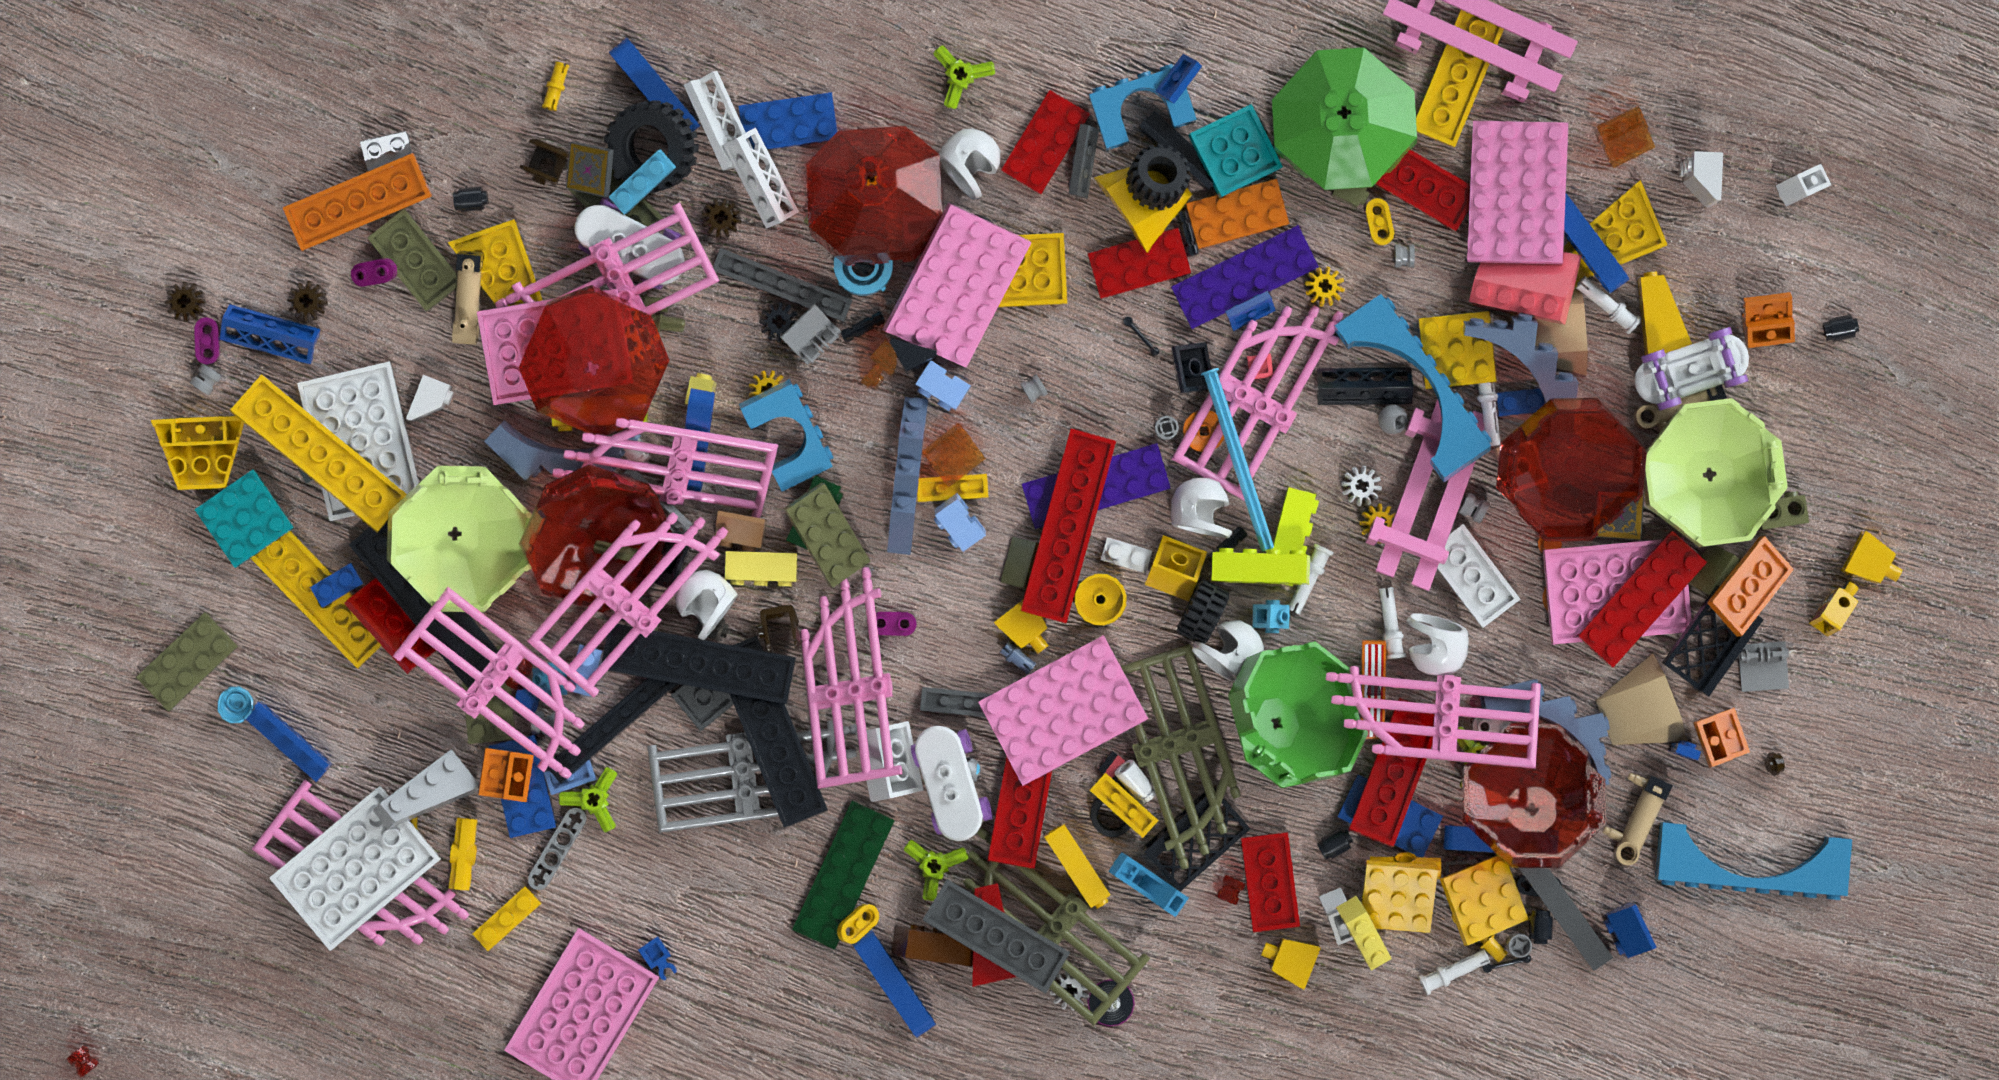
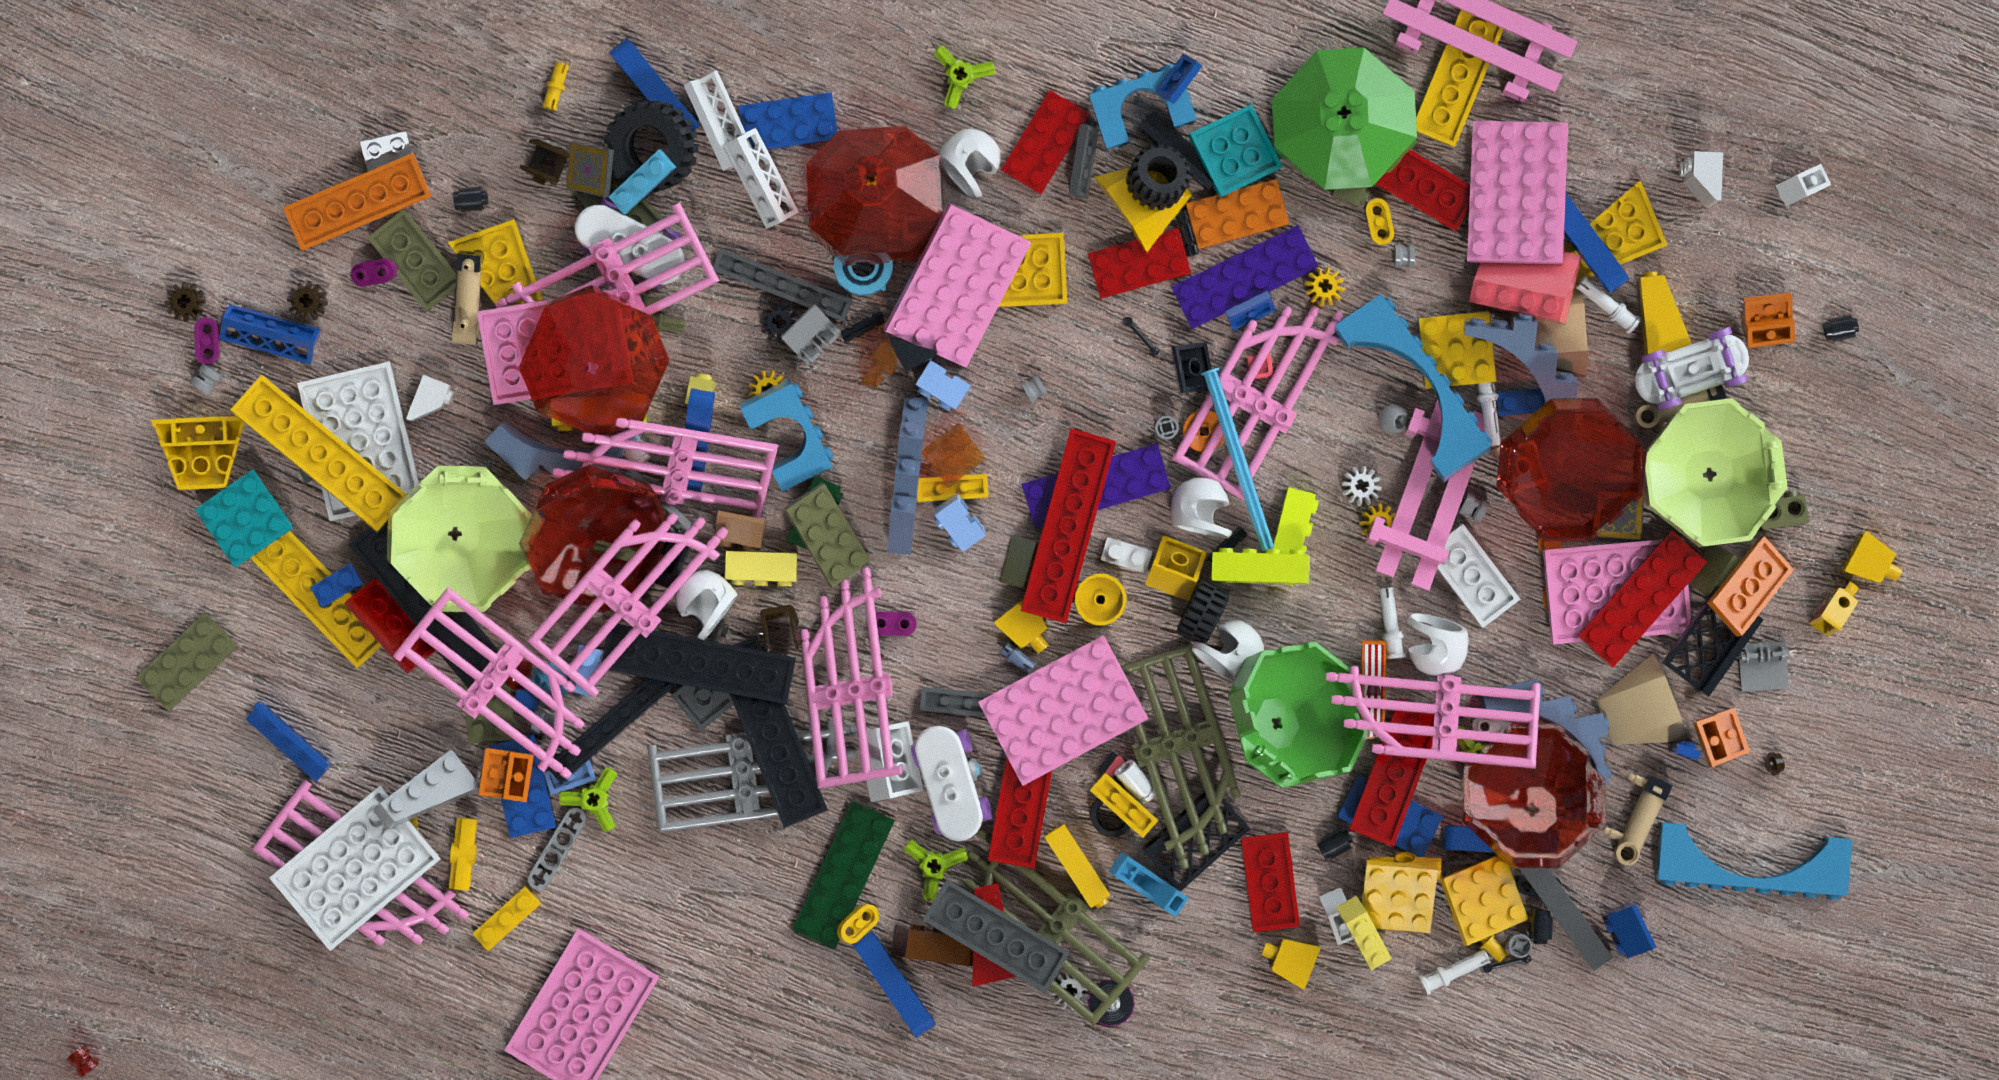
(235, 704): medium azure hair -> none
(655, 955): blue plate -> none
(716, 211): dark brown gear -> none
(1230, 890): clear red wheel -> none
(1271, 616): medium azure brick -> none
(1317, 565): white pin -> none
(1365, 390): black fence -> none
(1624, 136): clear orange brick -> none

